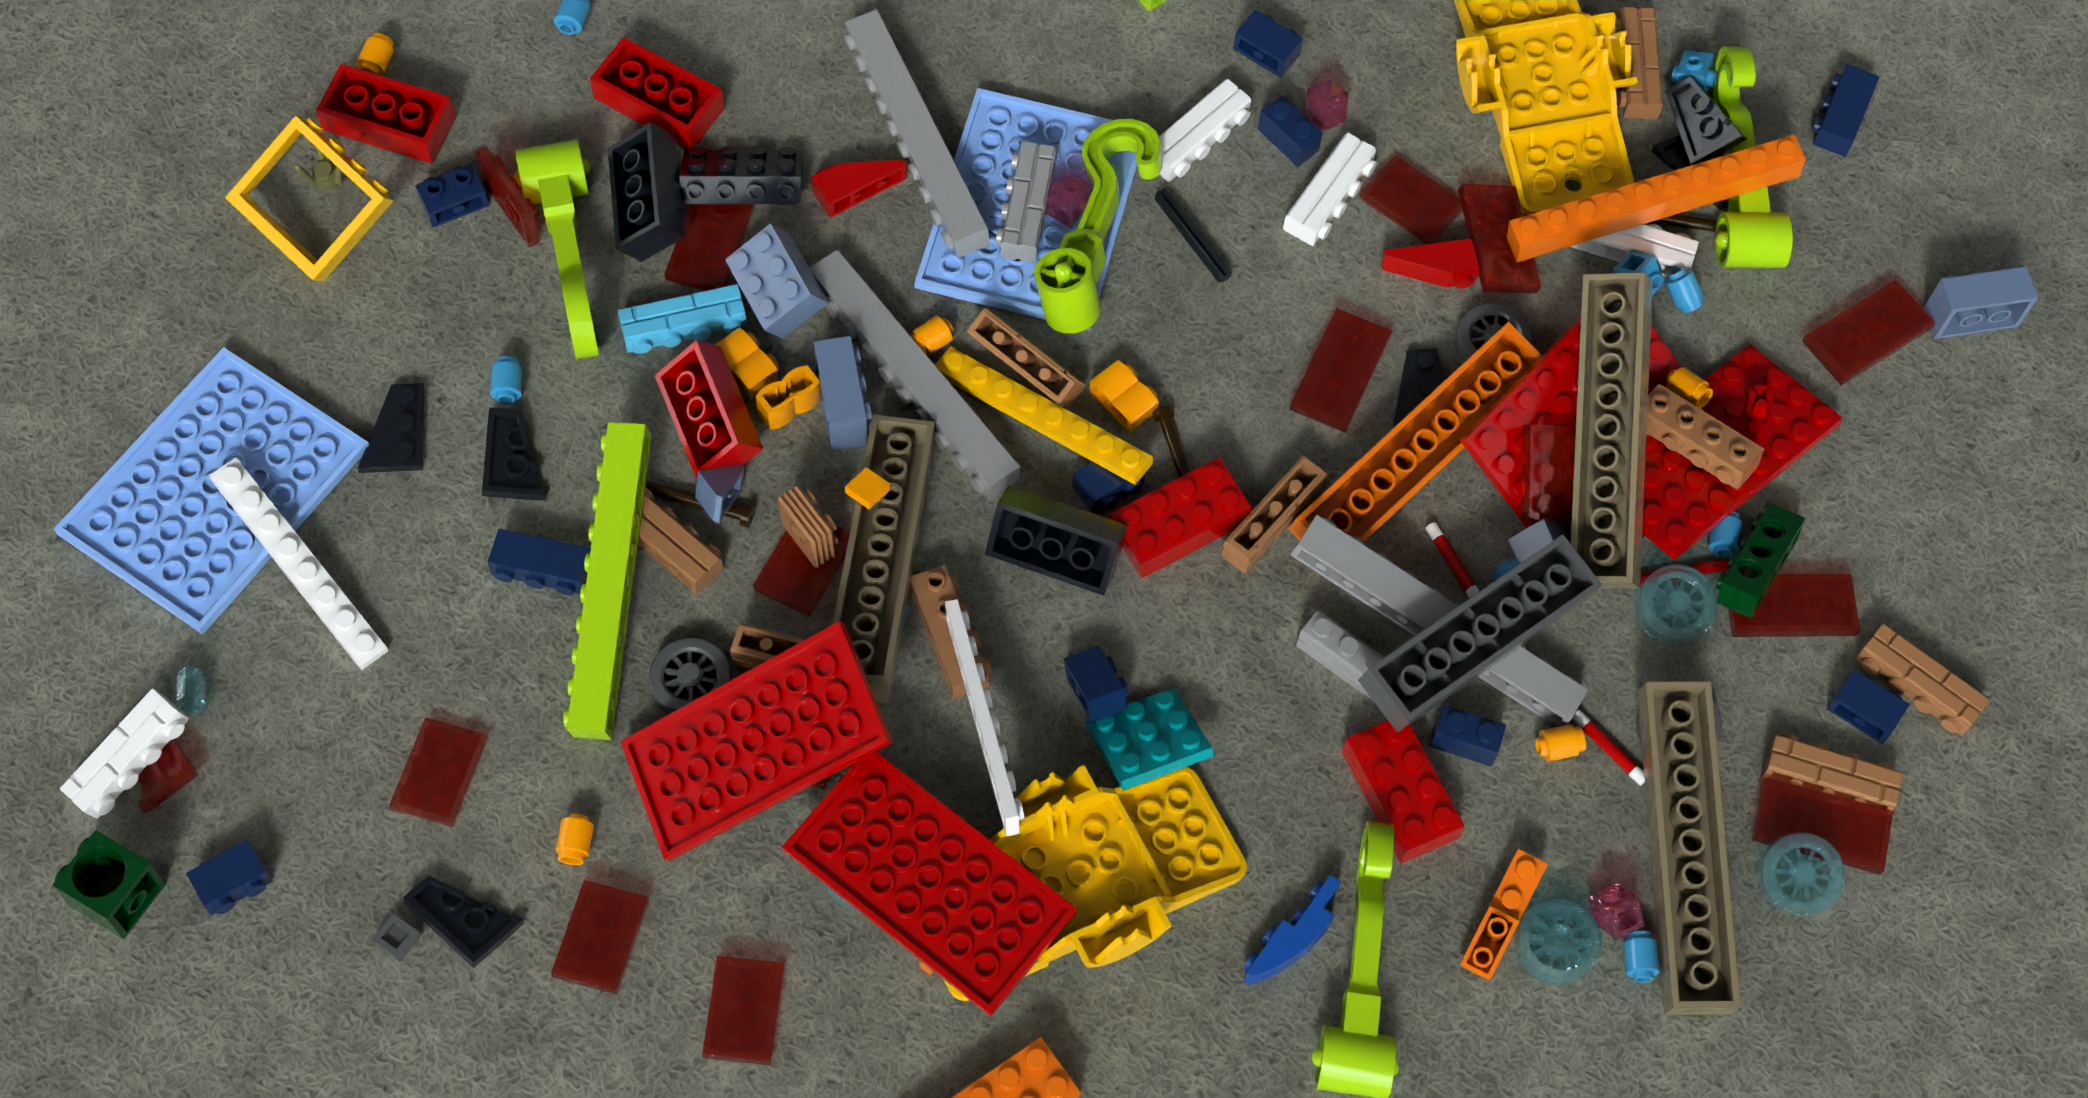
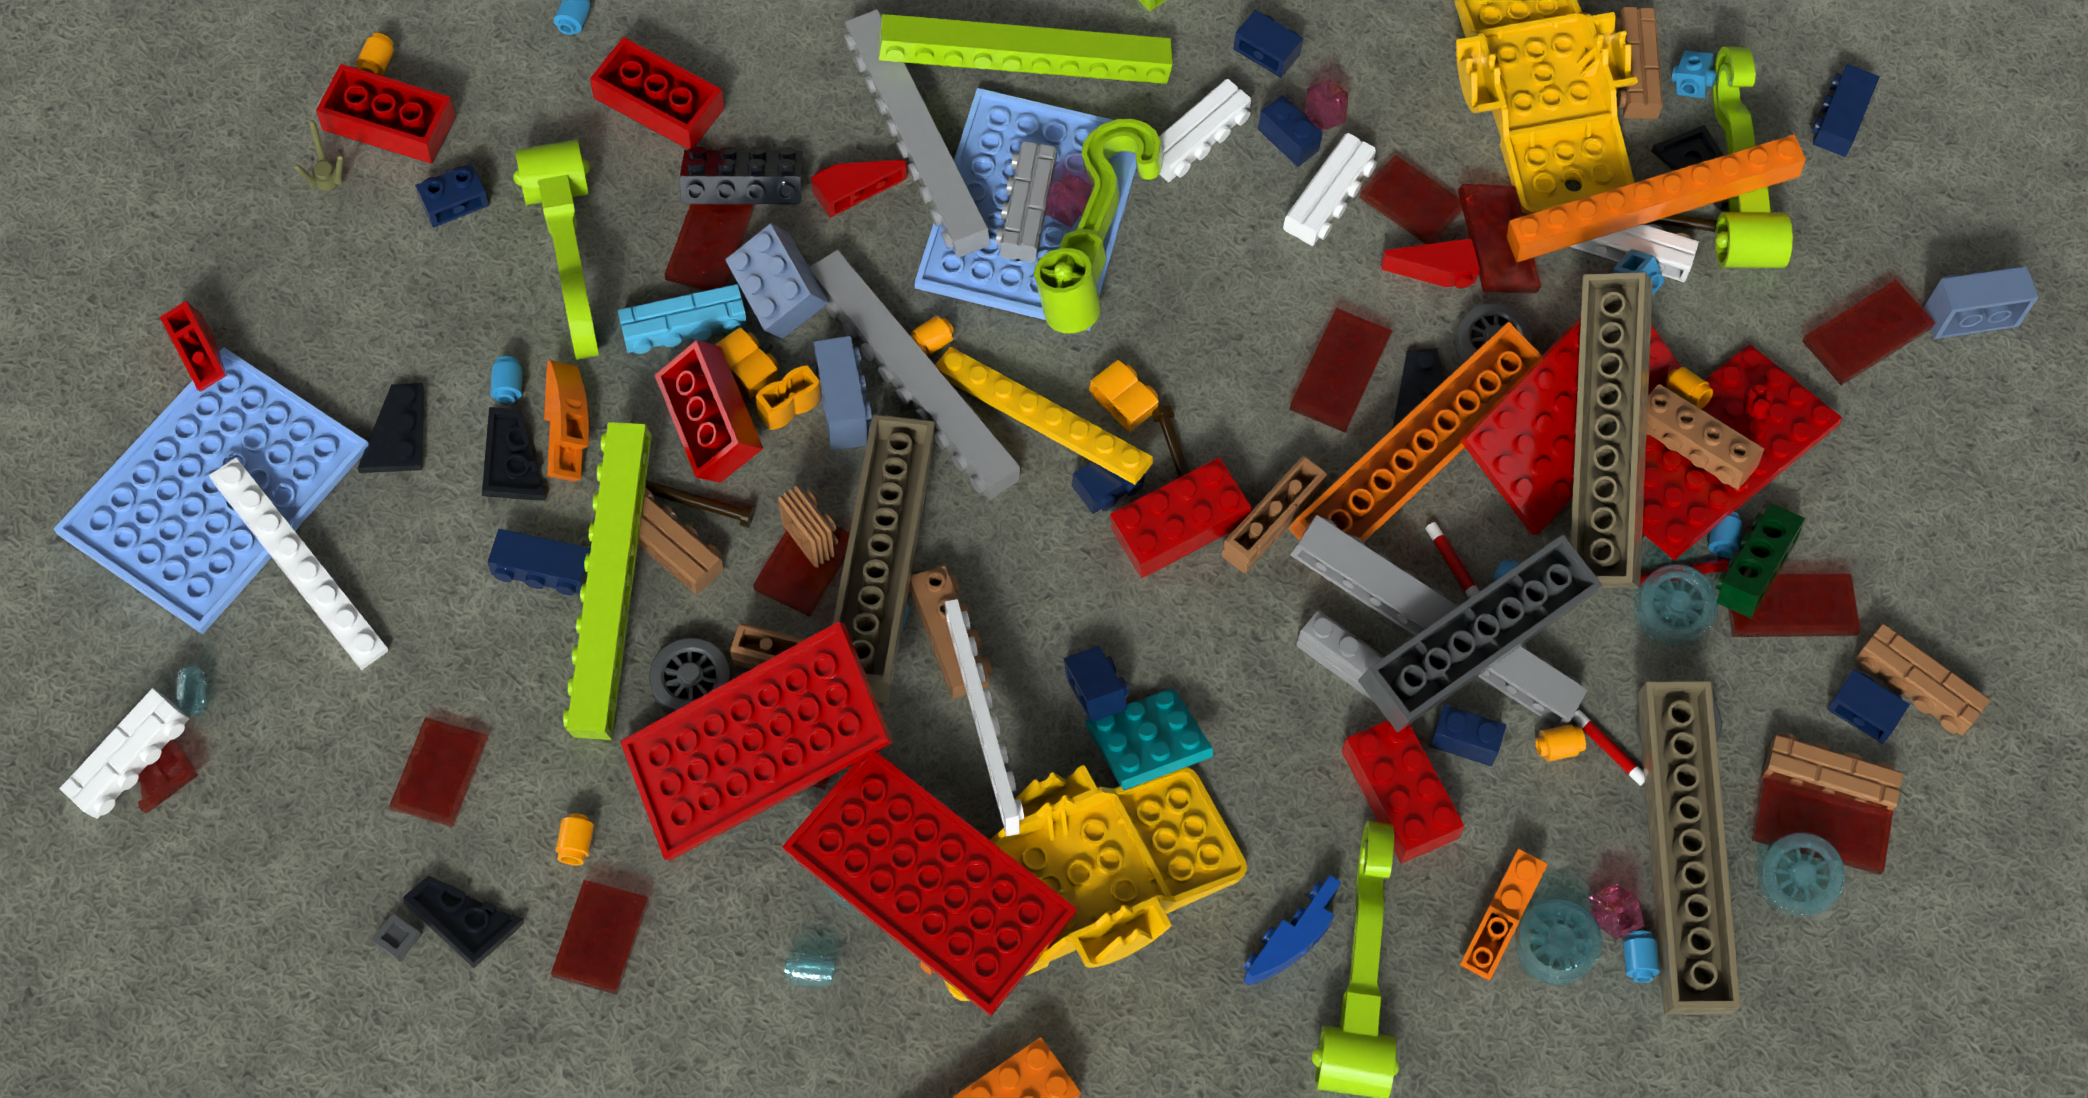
(126, 904): dark green brick -> none
(194, 345): none -> red slope
(229, 878): dark blue brick -> none
(316, 269): yellow window -> none
(507, 195): clear red plate -> none
(568, 419): none -> orange slope
(646, 192): black brick -> none
(719, 489): sand blue slope -> none
(743, 1010): clear red plate -> none
(809, 970): none -> clear light blue brick
(867, 488): light orange tile -> none
(1024, 49): none -> lime brick
(1026, 358): medium nougat brick -> none
(1056, 539): black brick -> none
(1193, 235): black axle -> none
(1537, 537): sand blue slope -> none
(1548, 472): clear red plate -> none
(1684, 289): dark azure brick -> none
(1701, 122): black wing -> none

